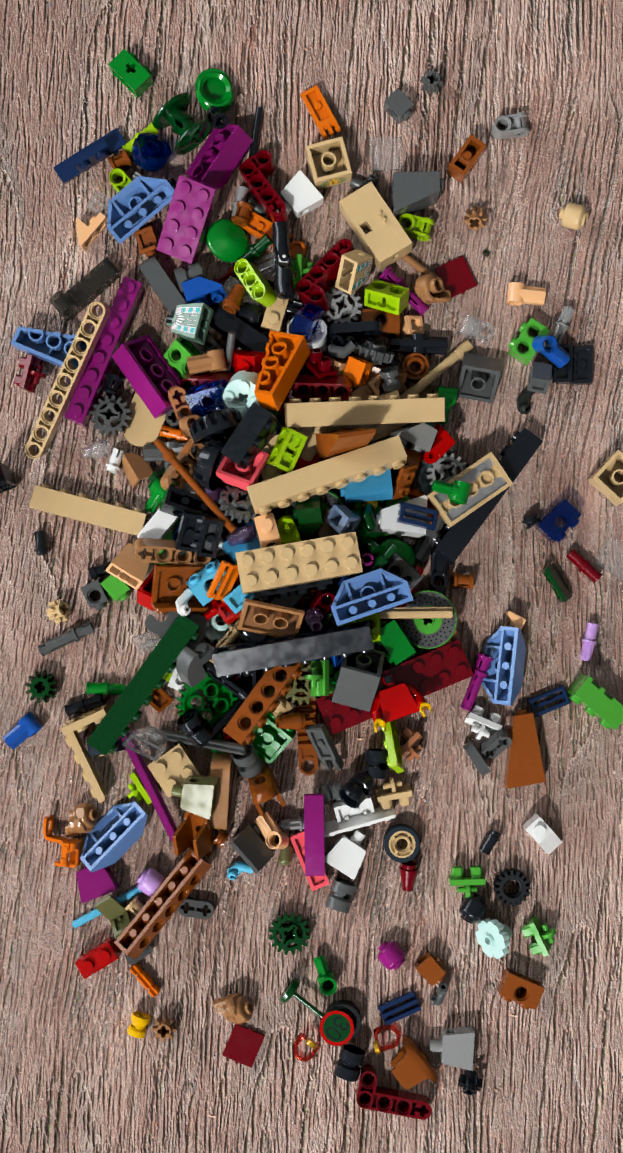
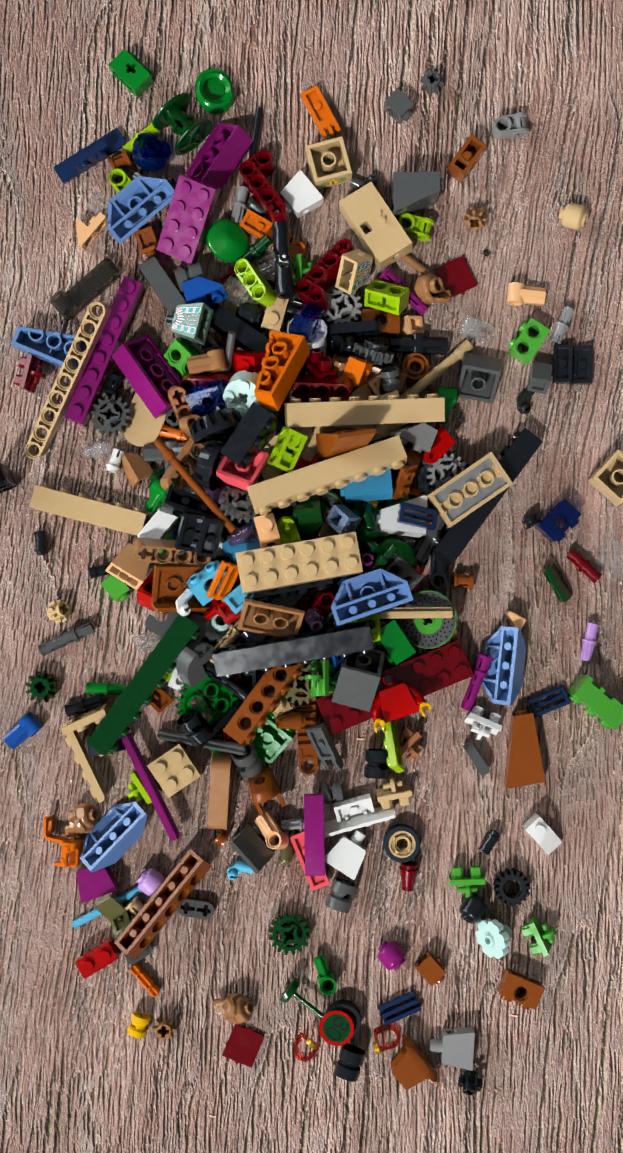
(88, 591): dark grey brick -> none
(147, 742): clear slope -> none
(189, 837): dark orange piece -> none
(198, 795): torso -> none
(217, 121): black bush -> none
(233, 300): dark orange cone -> none
(242, 213): dark orange bush -> none
(341, 352): dark grey arm -> none
(357, 789): black wheel -> none
(385, 154): clear piece -> none
(394, 1097): dark red beam -> none
(437, 999): dark grey arm -> none
(457, 491): green axle -> none
(495, 744): dark grey beam -> none
(552, 350): blue piece -> none

